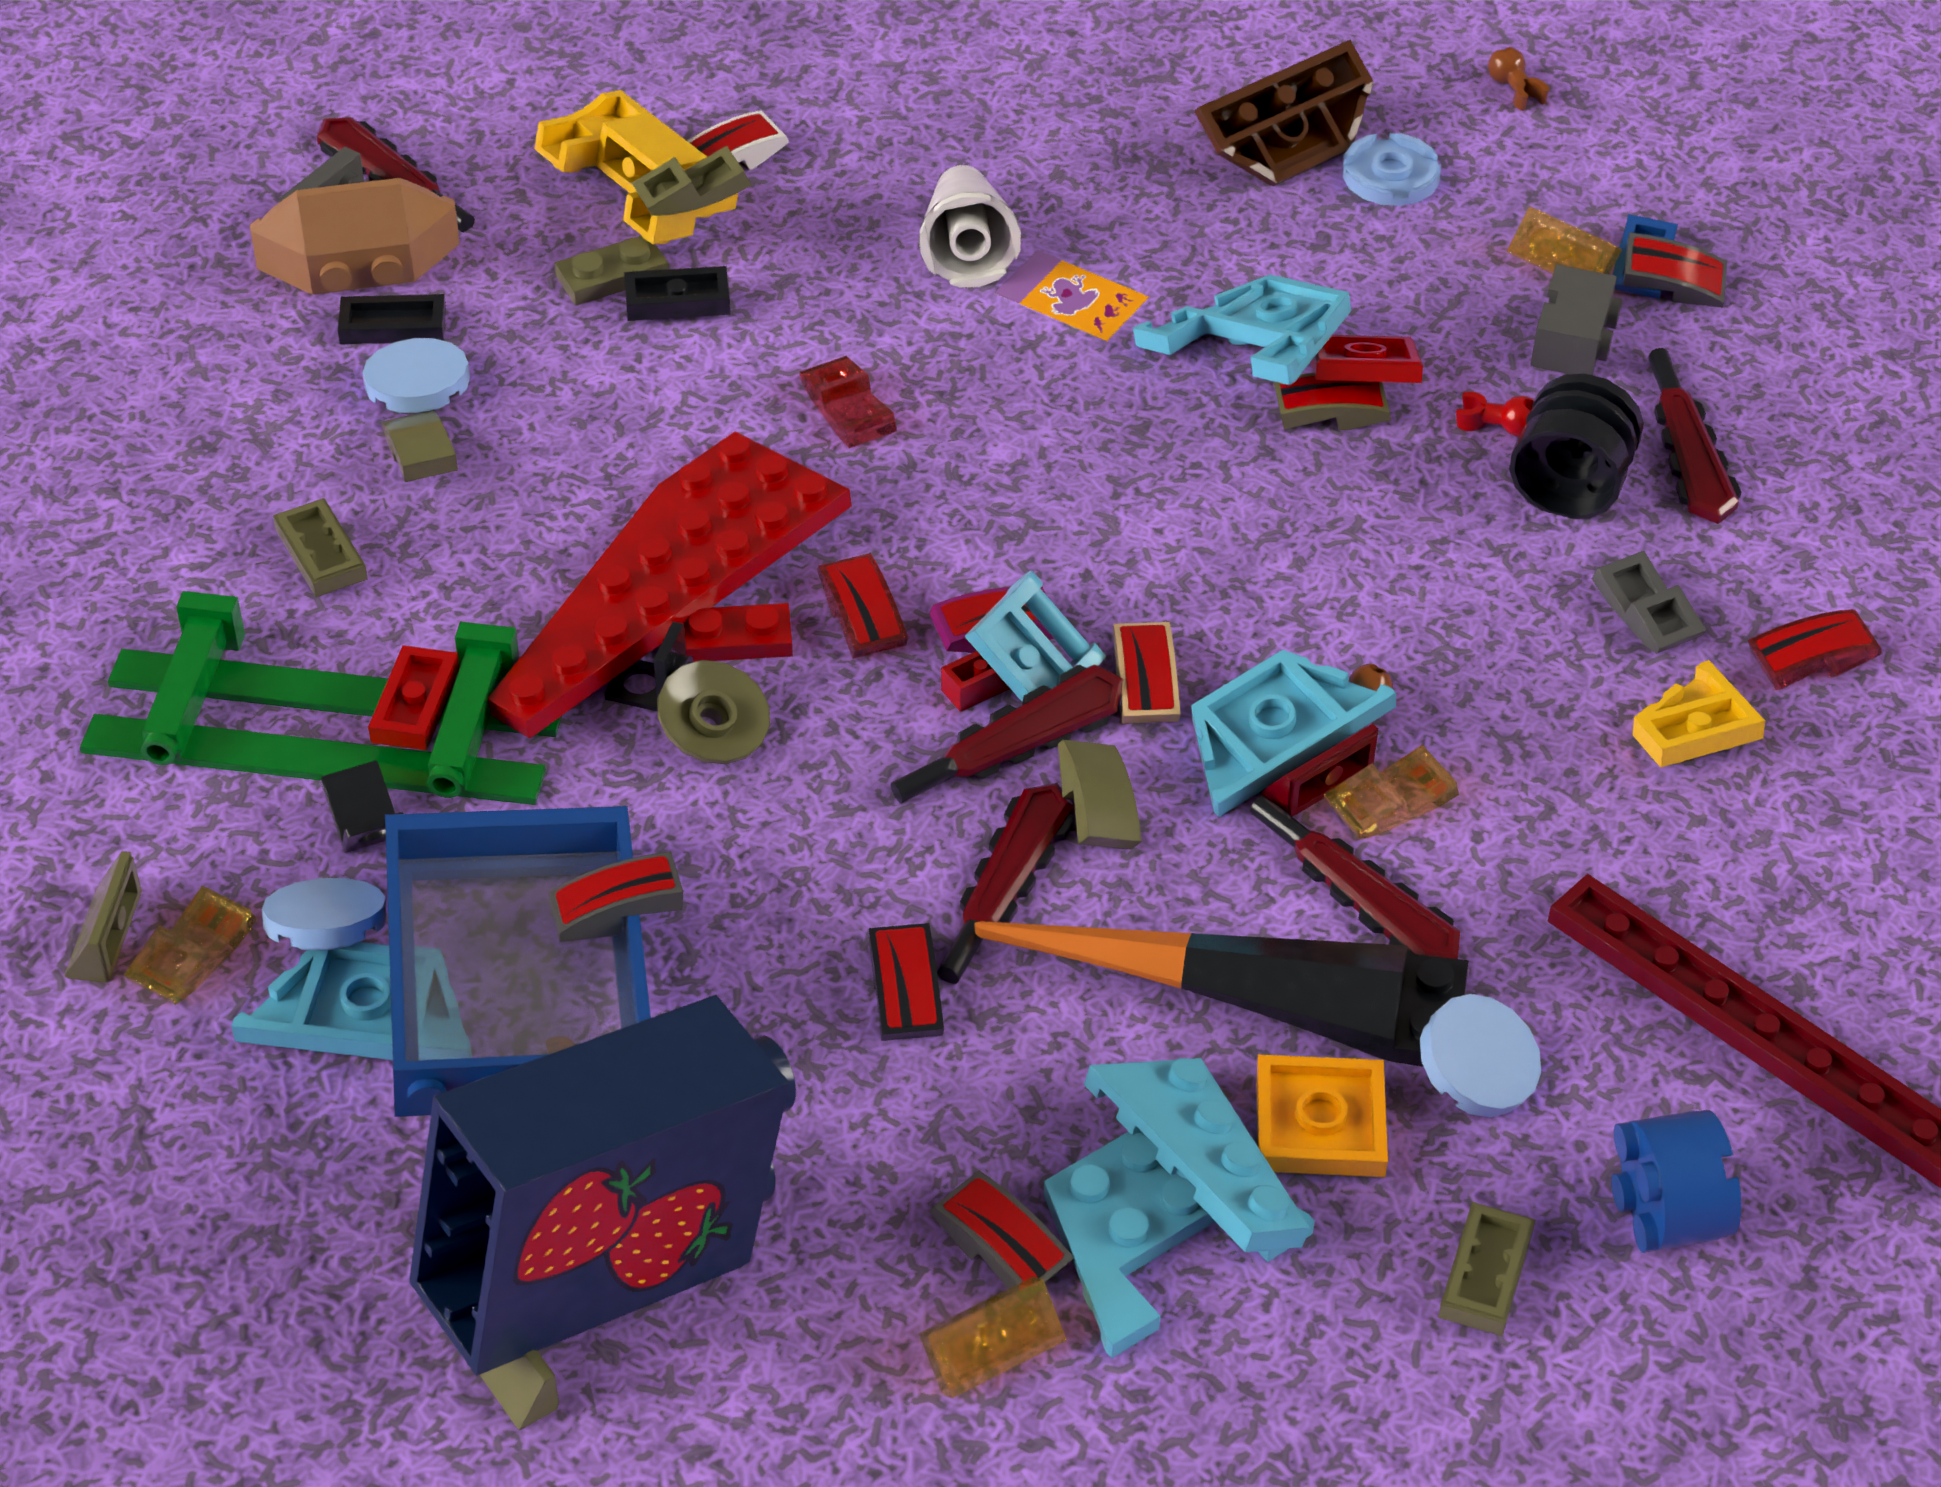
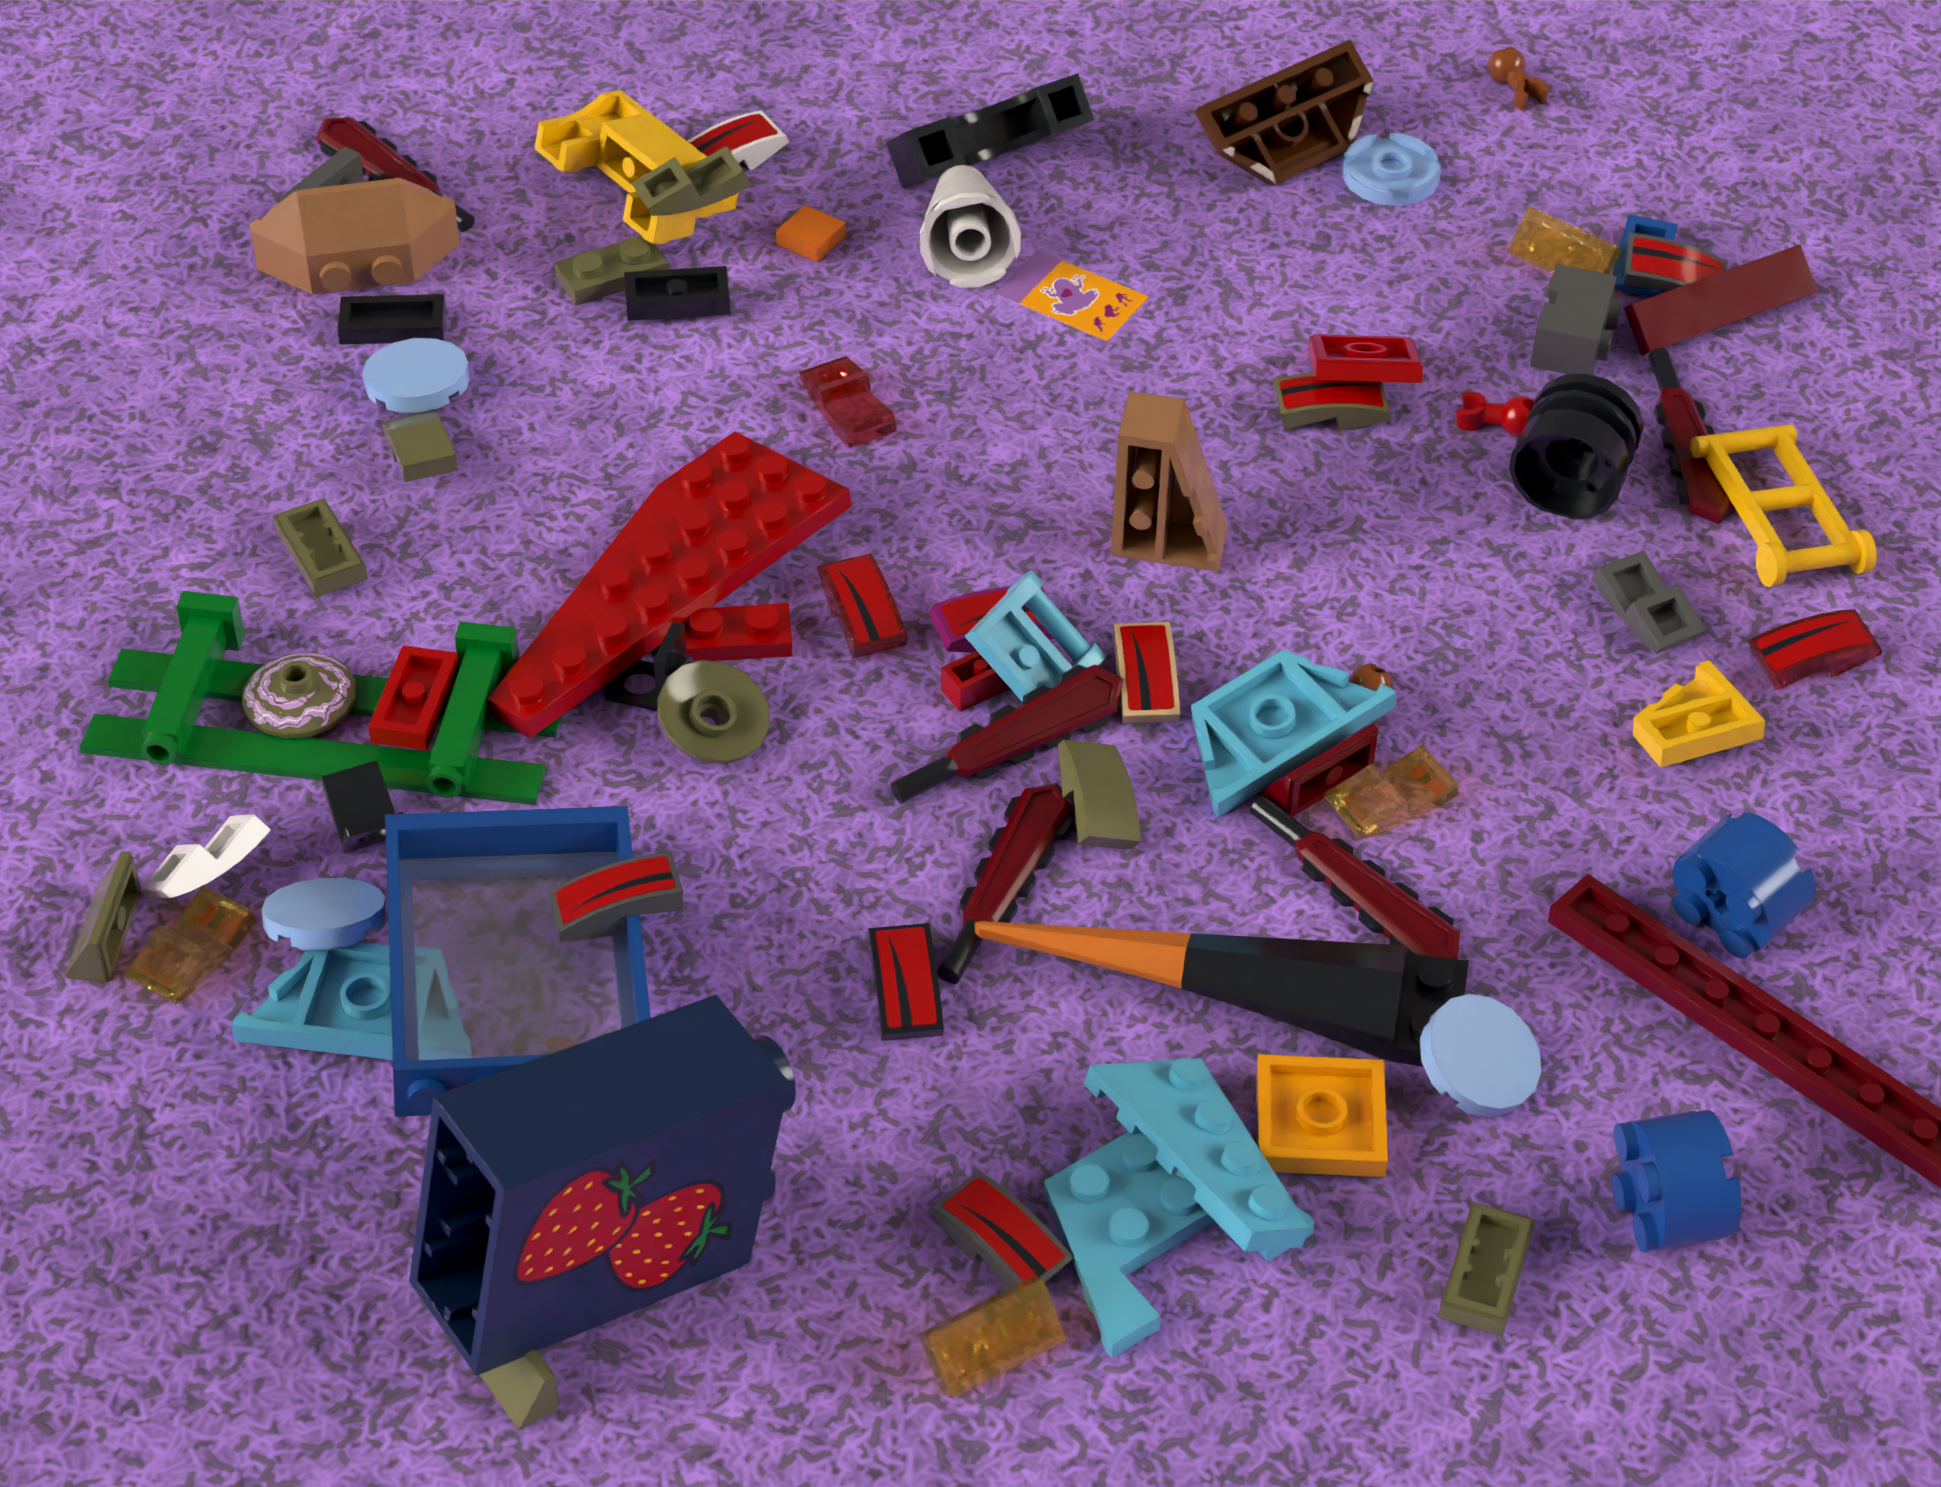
(195, 866): none -> white slope
(299, 695): none -> dish
(810, 233): none -> orange tile
(990, 131): none -> black arch
(1164, 488): none -> medium nougat wedge
(1271, 312): medium azure wing -> none
(1720, 299): none -> dark red tile
(1742, 882): none -> blue brick
(1772, 558): none -> yellow piece

